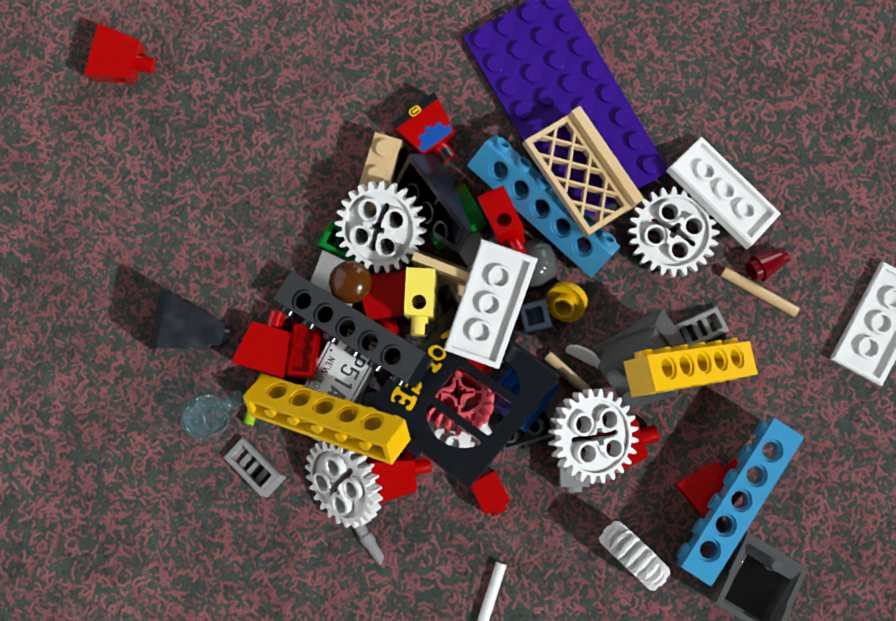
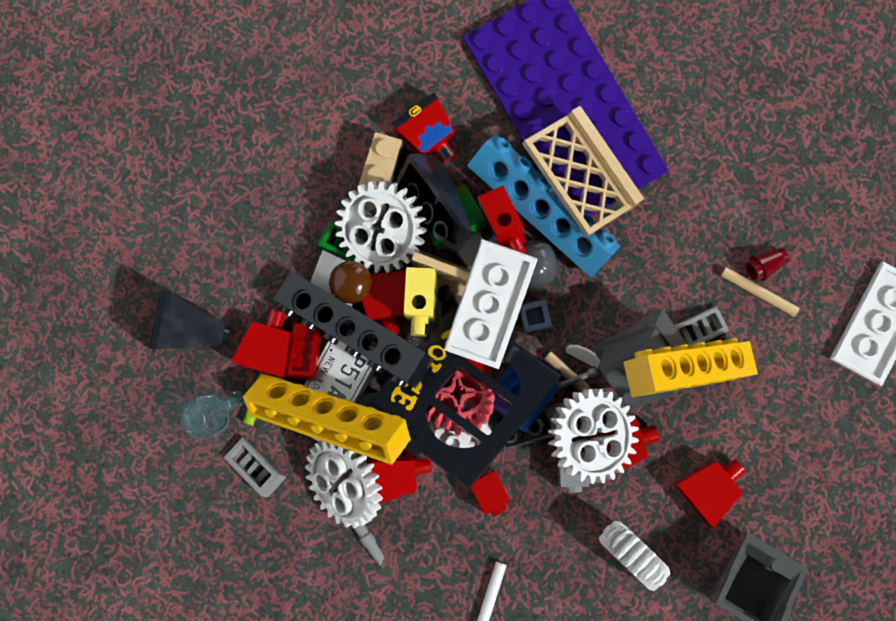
(117, 58): red torso -> none
(566, 301): yellow plate -> none
(590, 373): none -> light grey hinge
(661, 254): white gear -> none
(723, 193): white tile -> none
(784, 443): dark azure brick -> none

